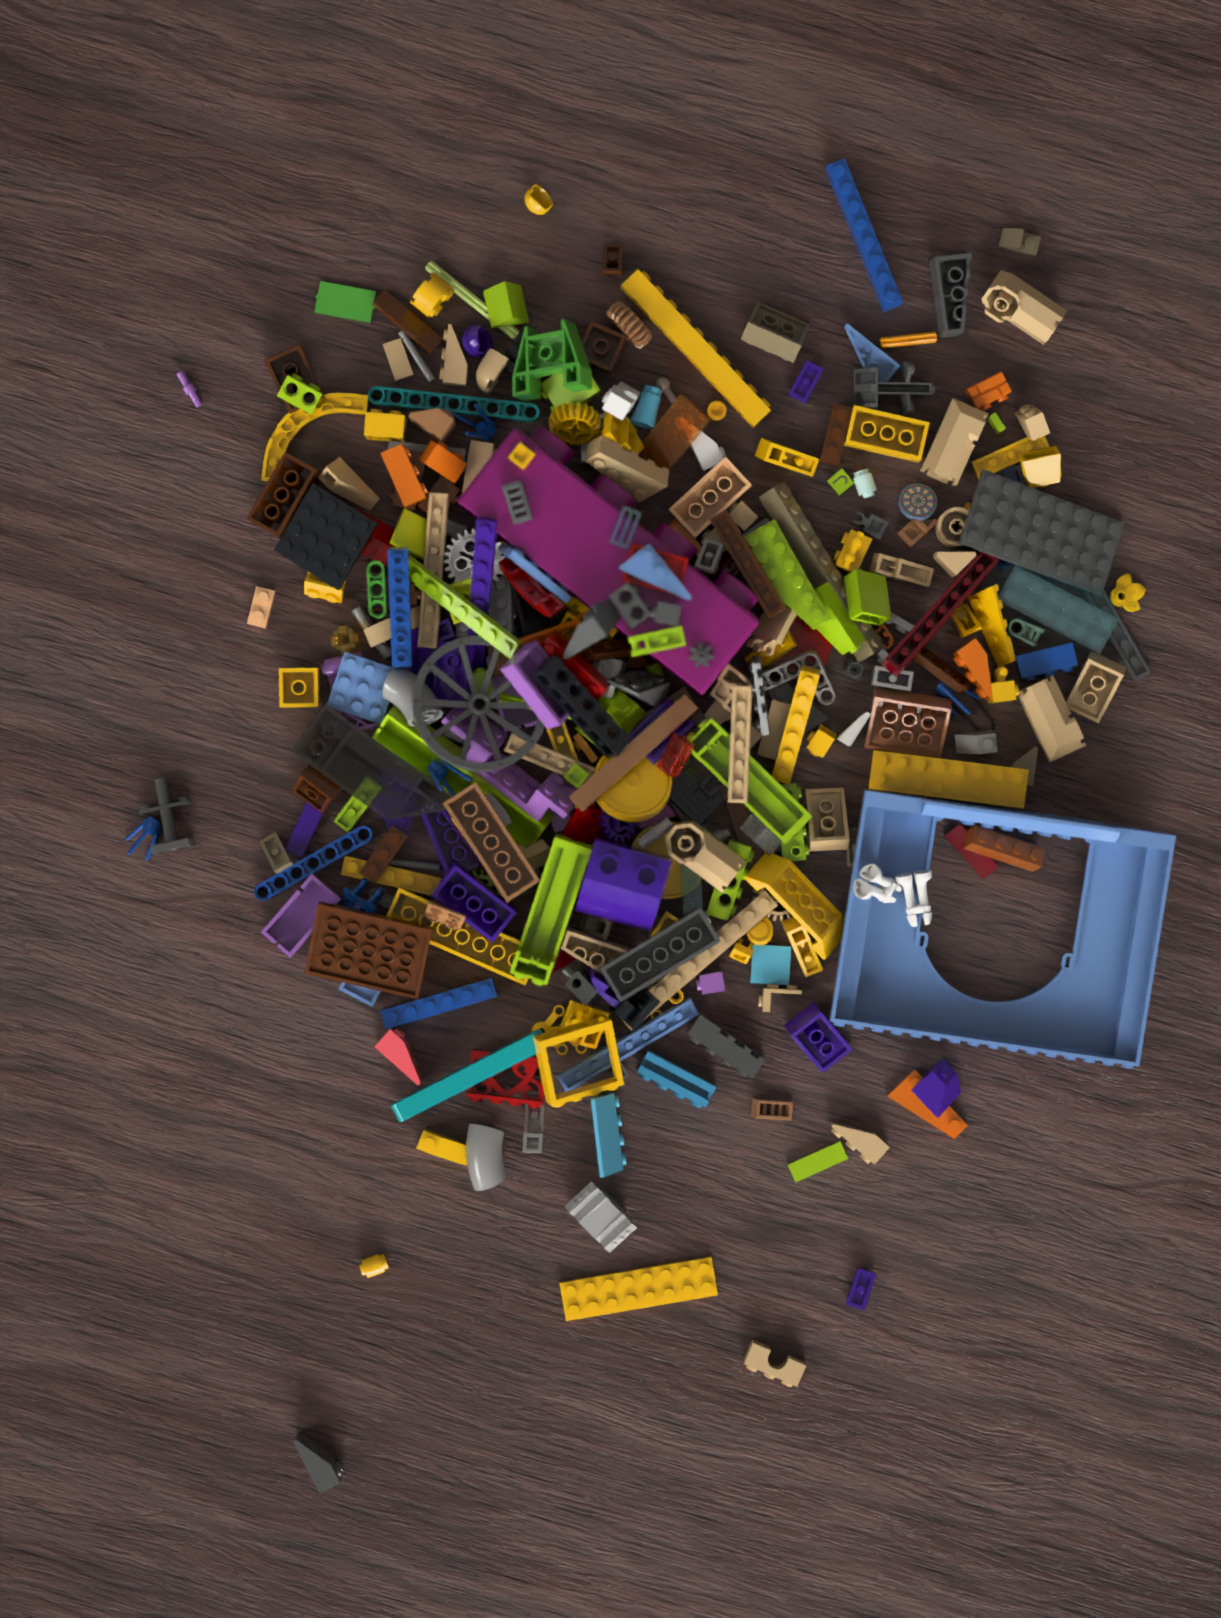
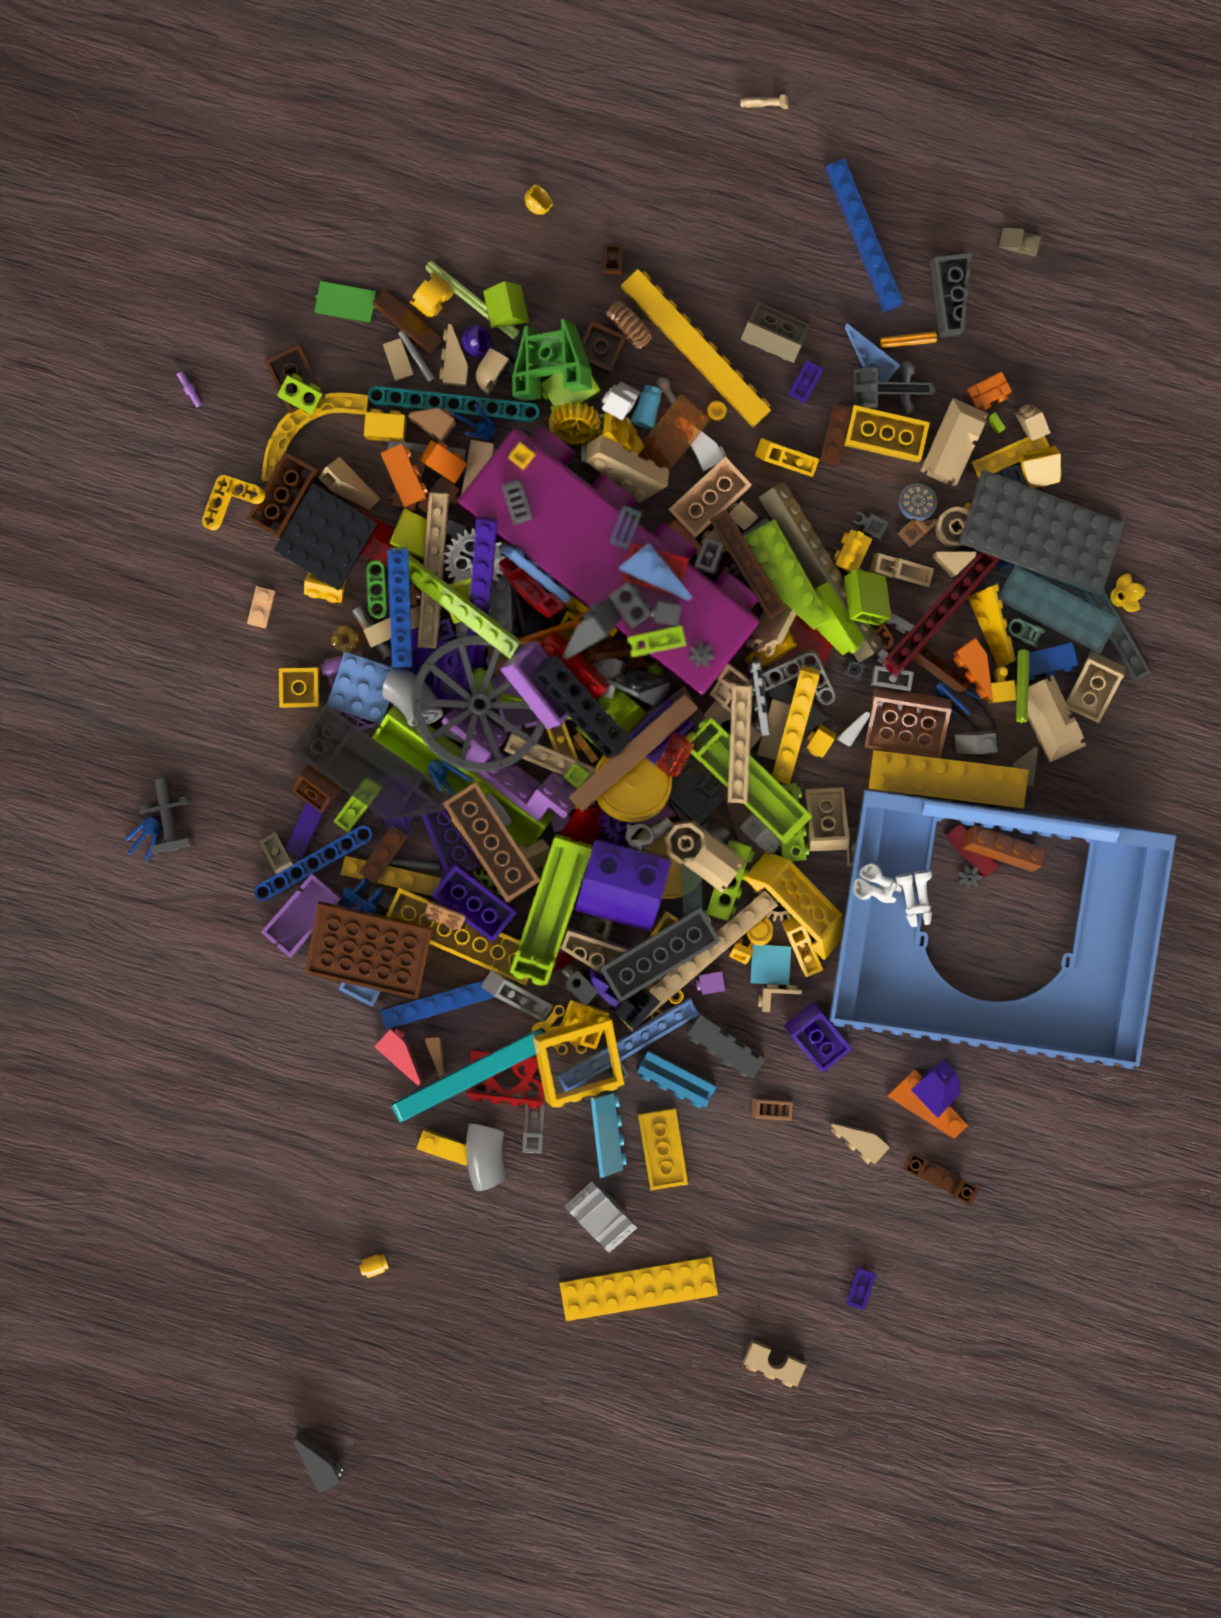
(229, 490): none -> yellow beam
(435, 1049): none -> medium nougat slope
(516, 996): none -> light grey slope
(638, 843): none -> white piece
(663, 1149): none -> yellow tile
(750, 102): none -> tan piece
(817, 1161): lime tile -> none
(840, 482): lime tile -> none
(864, 483): light aqua brick -> none
(941, 1177): none -> reddish brown slope
(965, 621): yellow slope -> none
(972, 874): none -> dark grey plant
(1022, 306): tan brick -> none
(1022, 686): none -> lime axle

